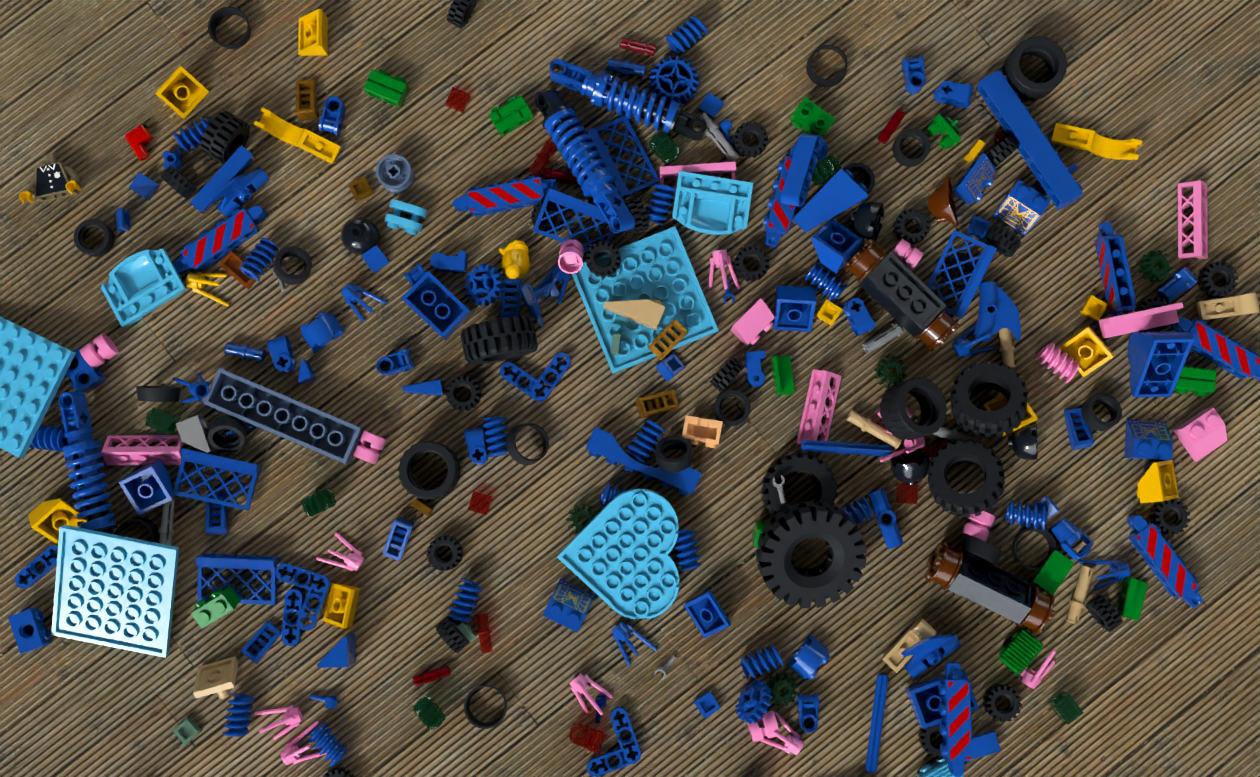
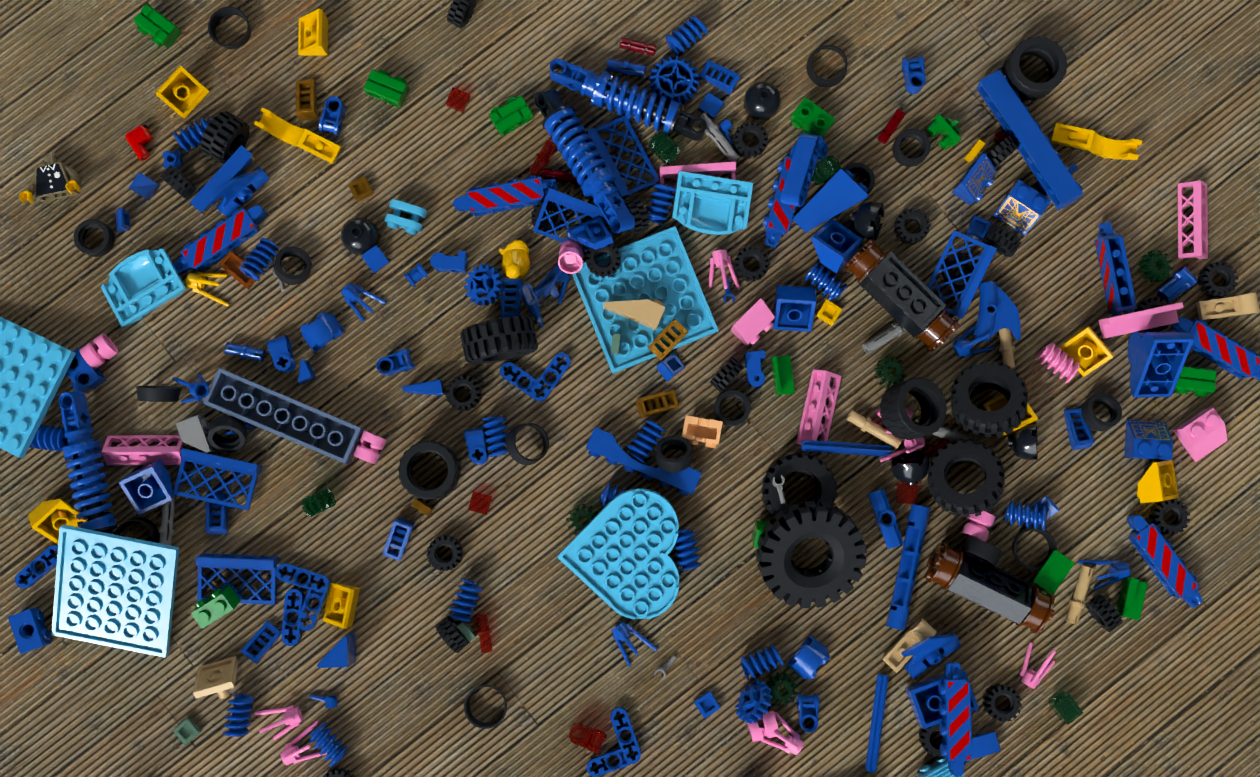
(157, 26): none -> green brick
(162, 420): clear green brick -> none
(352, 561): bright pink plant -> none
(387, 169): sand blue wheel -> none
(429, 712): clear green gear -> none
(431, 675): dark red axle -> none
(437, 305): blue brick -> none
(568, 605): blue slope -> none
(580, 685): bright pink plant -> none
(592, 234): none -> blue wing
(601, 702): clear blue hand -> none
(707, 614): blue slope -> none
(722, 71): none -> blue slope
(762, 100): none -> black cylinder
(859, 318): blue piece -> none
(859, 511): blue piece -> none
(906, 254): bright pink wheel -> none
(908, 567): none -> blue piece
(942, 203): reddish brown hat -> none
(954, 94): blue piece -> none
(1020, 652): green brick -> none
(1067, 534): blue piece -> none
(1094, 308): yellow tile -> none

